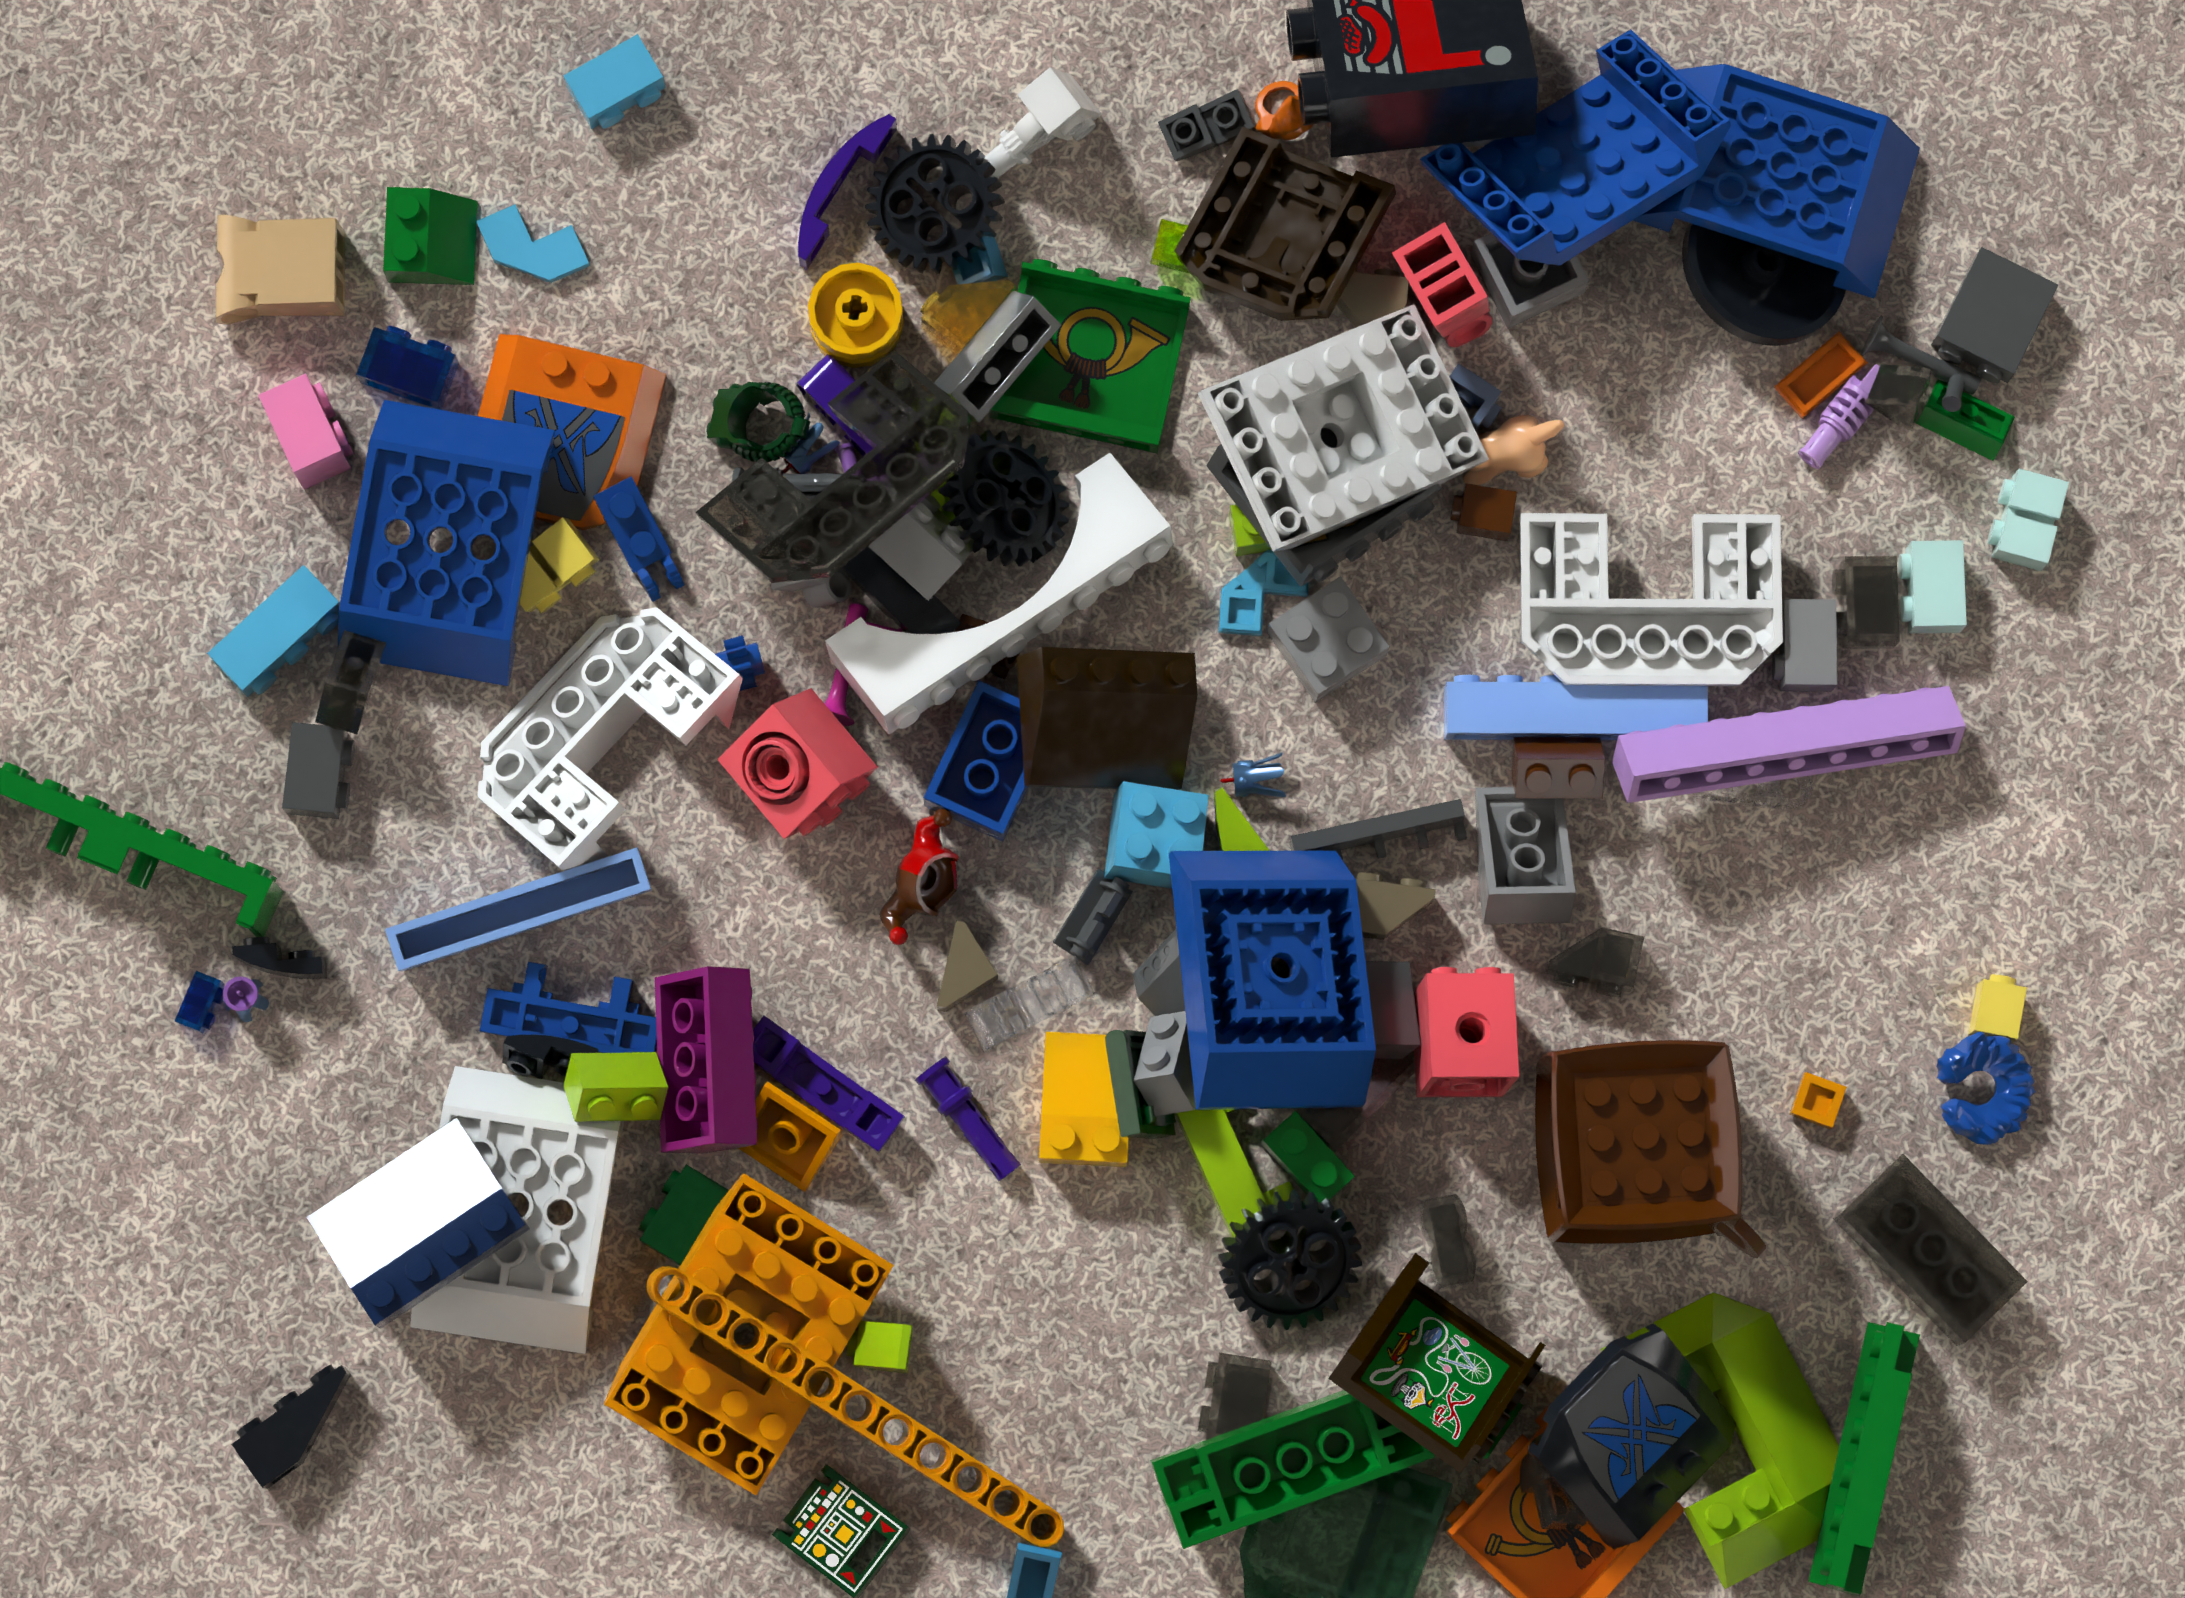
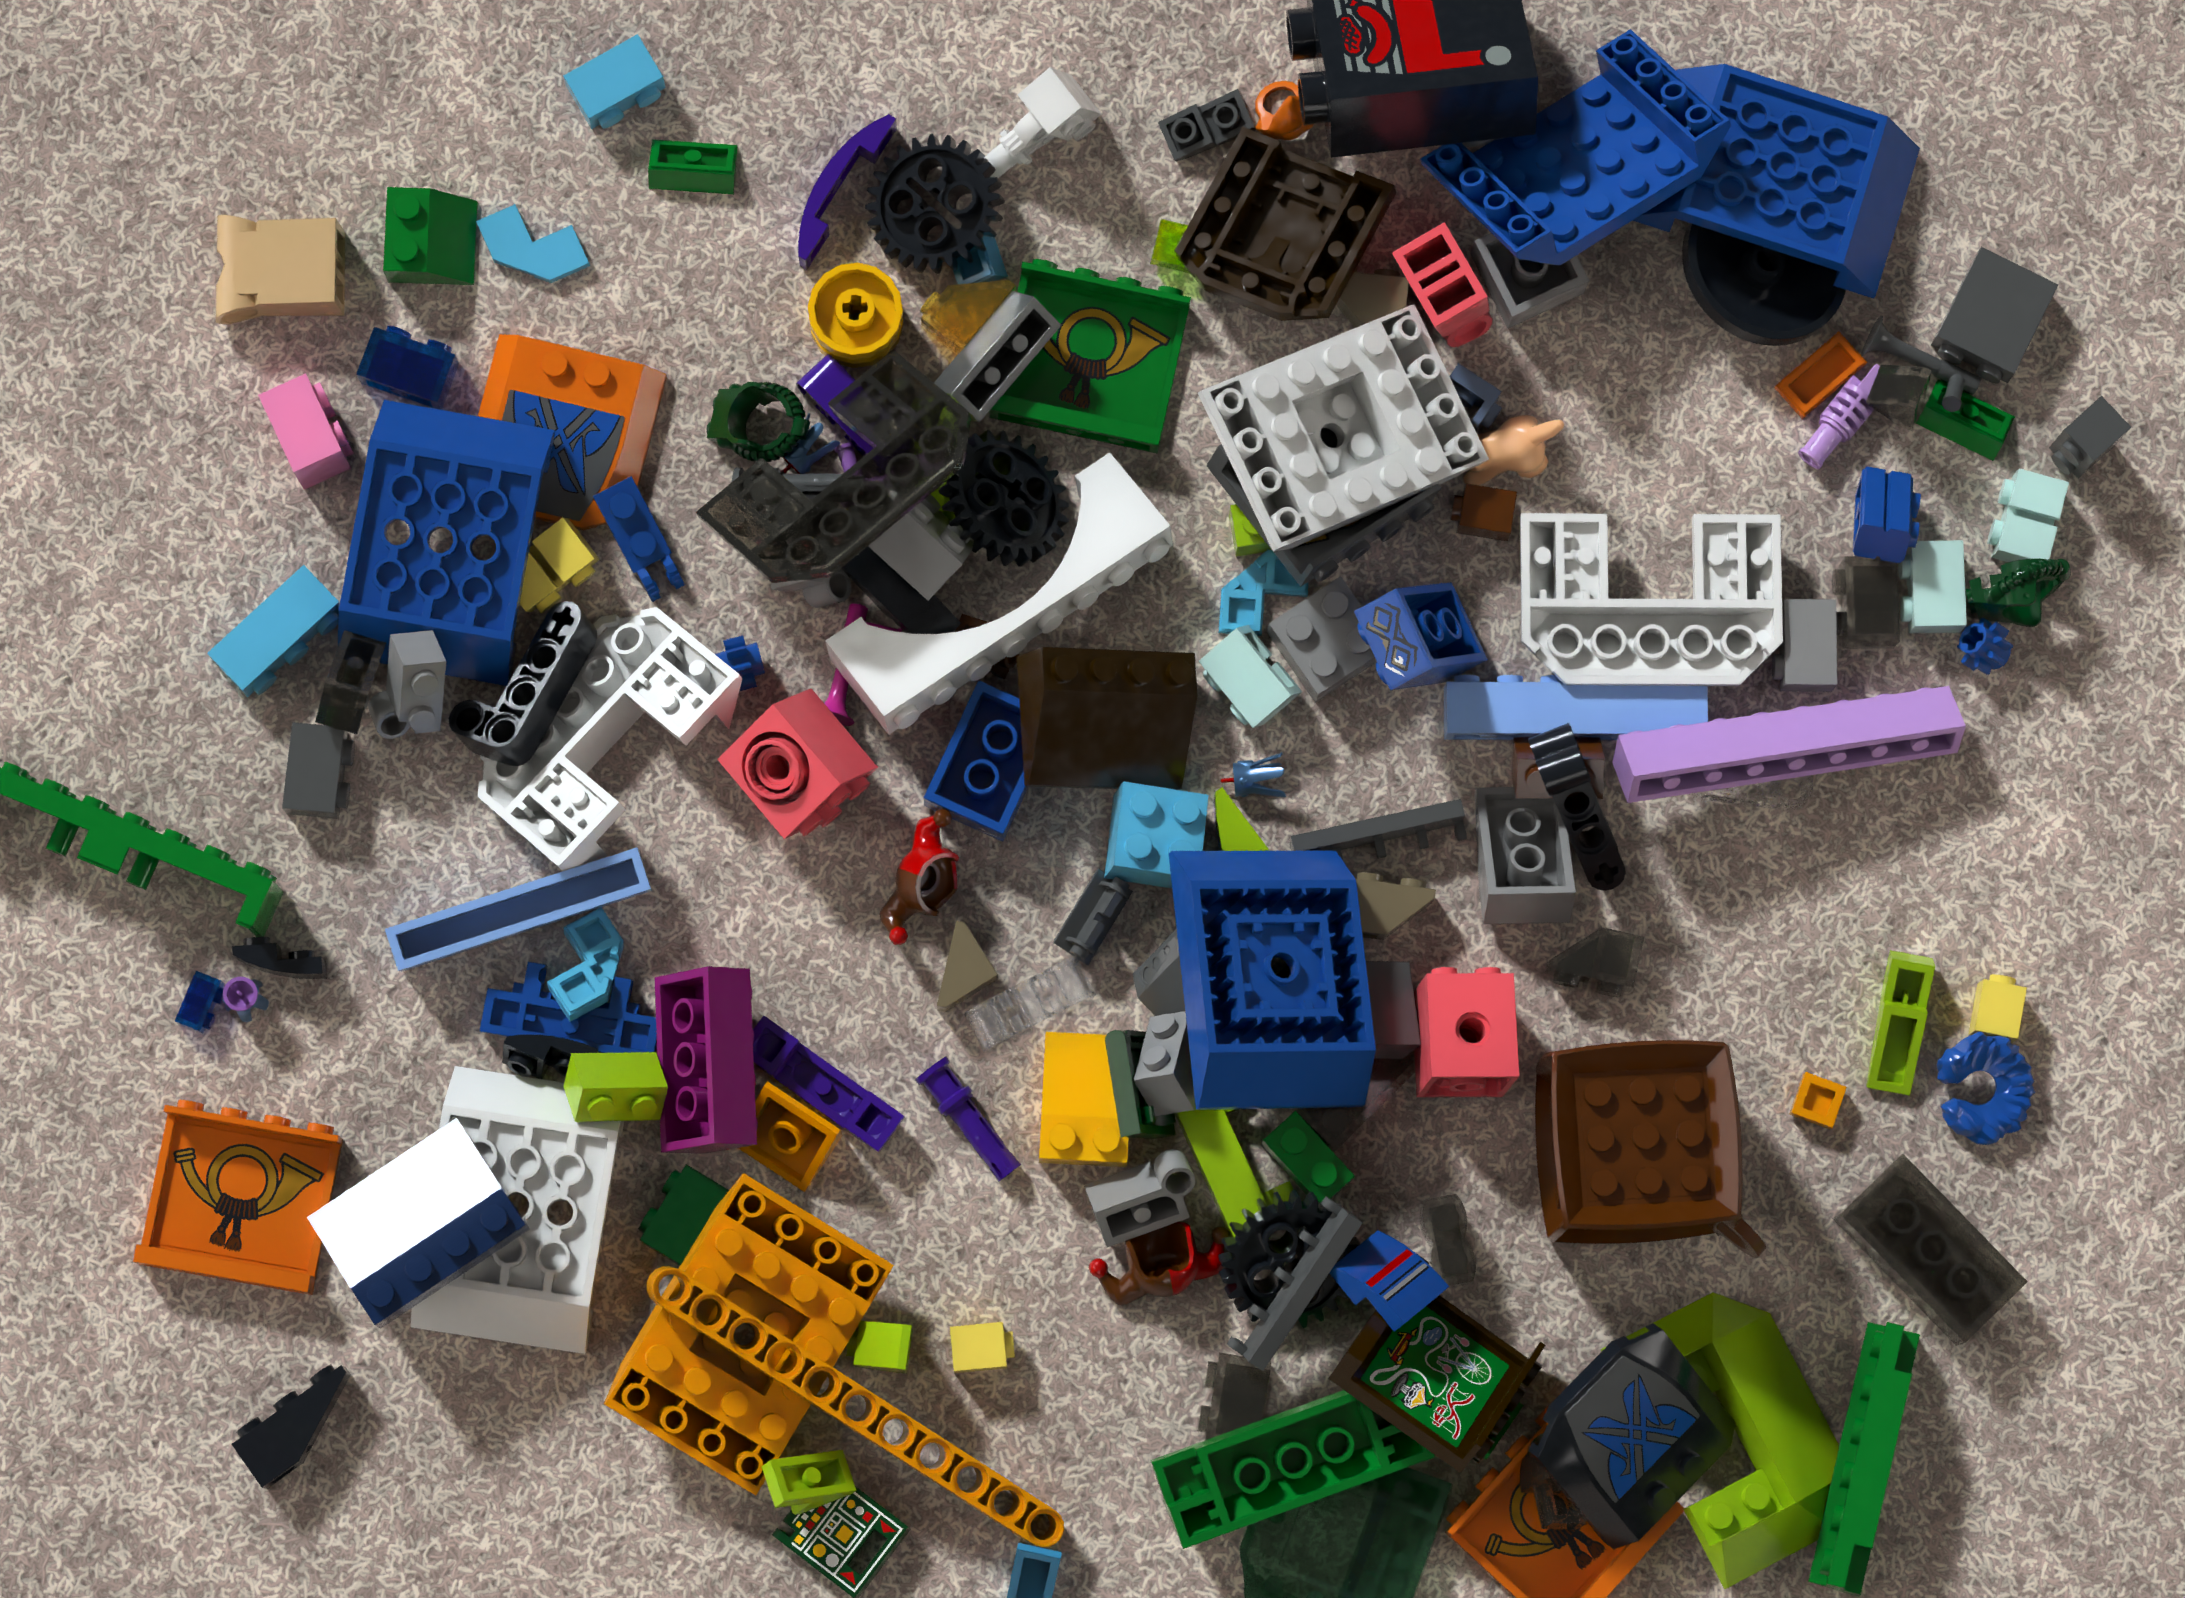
(238, 1197): none -> orange panel
(412, 686): none -> light grey hinge
(532, 692): none -> black beam
(590, 982): none -> medium azure tile
(692, 166): none -> green slope
(808, 1480): none -> lime slope
(981, 1347): none -> light yellow brick
(1142, 1197): none -> light grey hinge
(1161, 1264): none -> reddish brown piece
(1246, 678): none -> light aqua piece
(1299, 1286): none -> dark grey hinge
(1389, 1277): none -> blue slope
(1419, 635): none -> blue brick
(1563, 774): none -> black piece
(1885, 515): none -> blue brick
(1900, 1022): none -> lime slope
(1985, 646): none -> blue gear
(2018, 591): none -> dark green piece
(2088, 438): none -> dark grey brick

